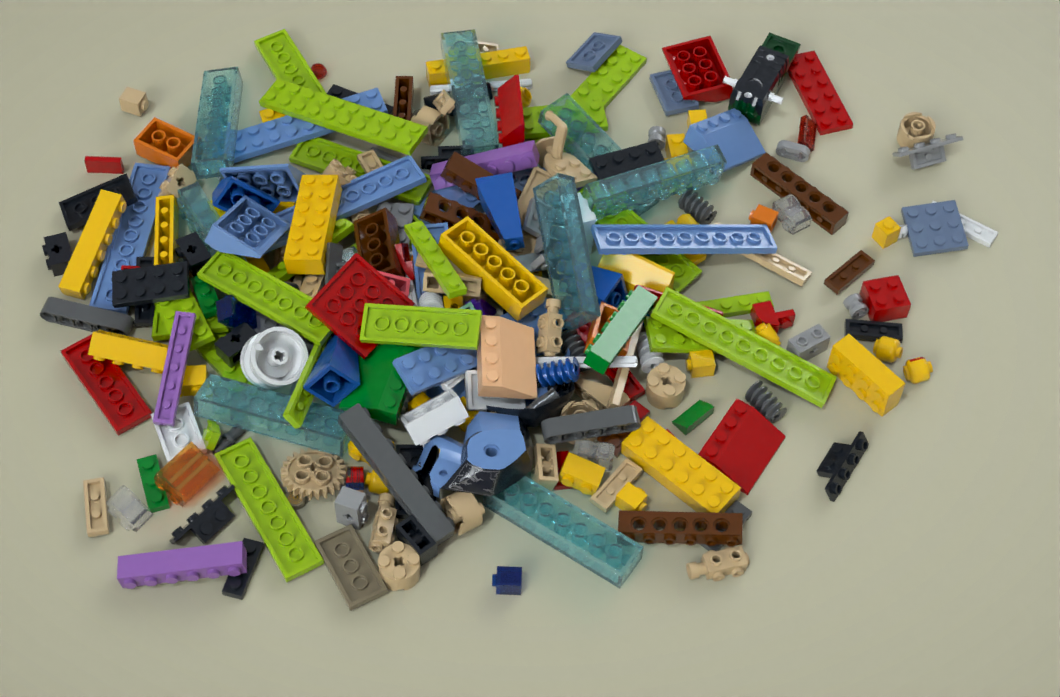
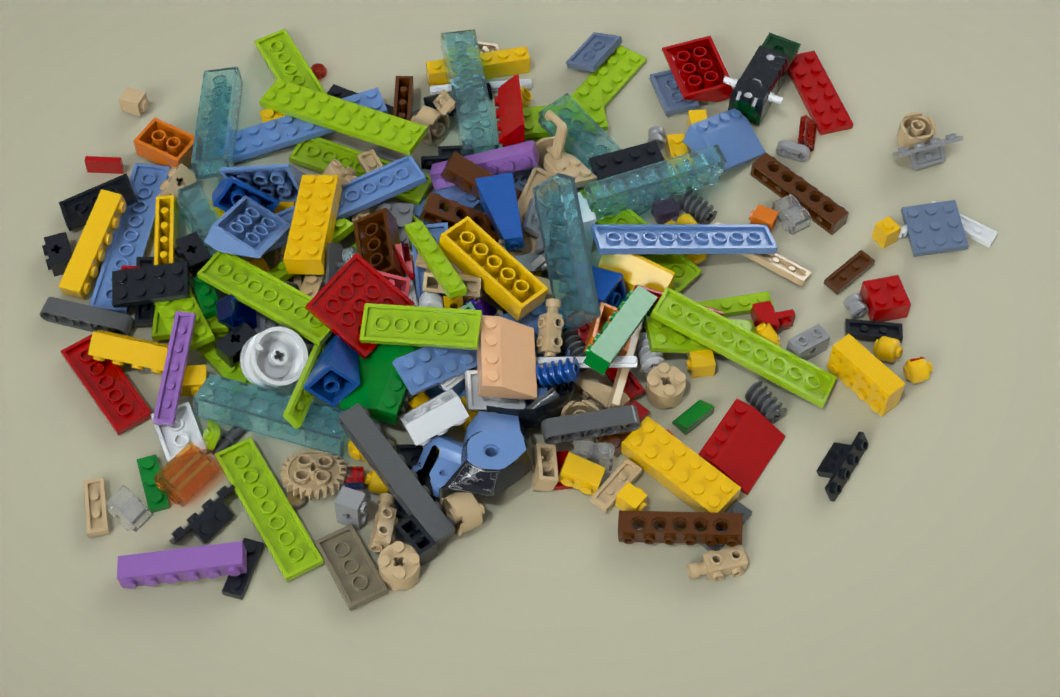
(507, 580): clear blue brick -> none
(567, 529): clear light blue brick -> none
(665, 210): none -> clear purple brick

